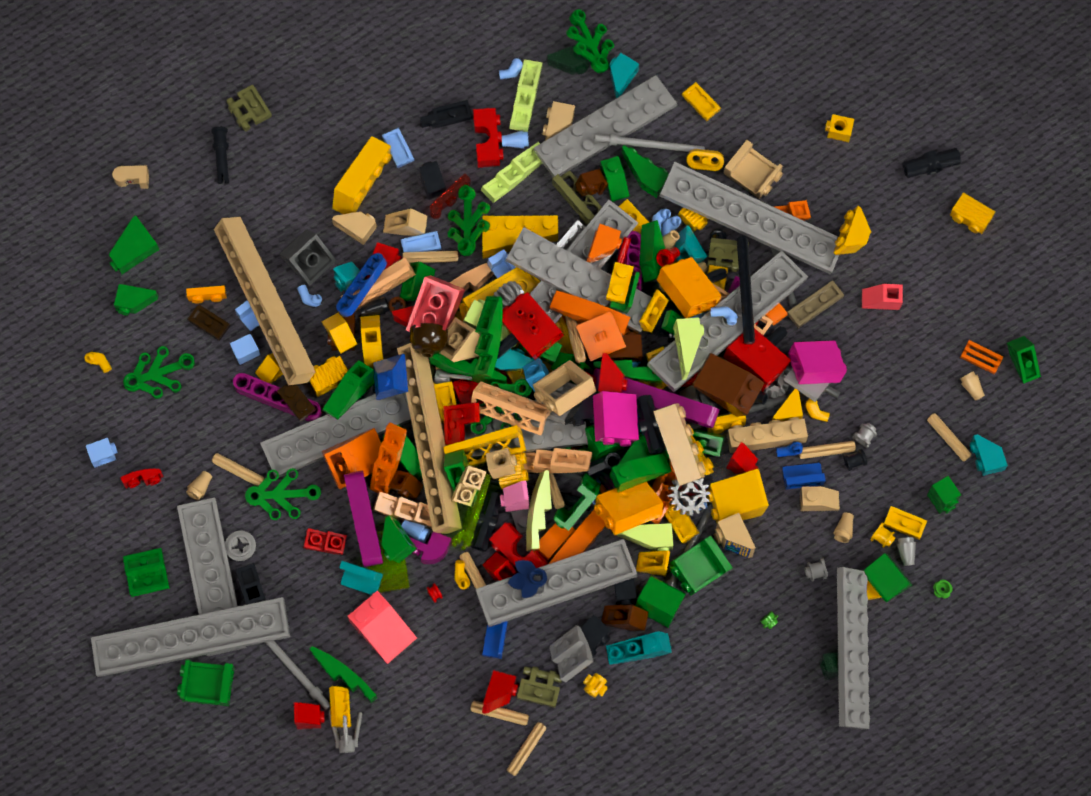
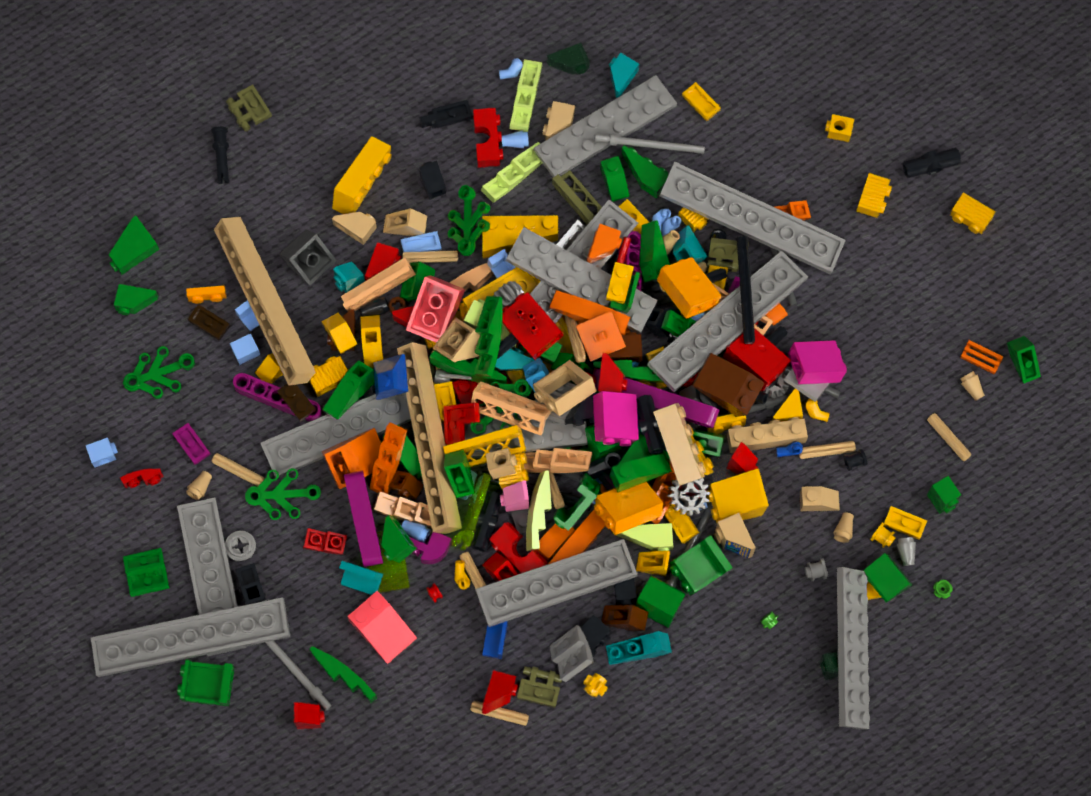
(98, 359): yellow arm -> none
(131, 175): tan leg -> none
(191, 443): none -> magenta plate
(308, 299): light blue arm -> none
(339, 706): yellow plate -> none
(346, 743): light grey plant -> none
(350, 302): blue beam -> none
(399, 149): light blue tile -> none
(428, 339): dark brown cylinder -> none
(449, 197): clear red plate -> none
(468, 485): tan slope -> none
(525, 580): dark blue plate -> none
(526, 748): tan axle -> none
(591, 183): reddish brown brick -> none
(598, 60): green plant -> none
(653, 311): yellow slope -> none
(667, 256): red cone -> none
(687, 338): yellowish green slope -> none
(704, 161): yellow plate -> none
(726, 312): light blue arm -> none
(753, 170): tan panel -> none
(803, 476): blue panel -> none
(815, 304): dark tan plate -> none
(853, 233): yellow slope -> none
(865, 434): light grey brick -> none
(873, 195): none -> yellow brick
(883, 297): coral slope -> none
(989, 455): teal slope -> none

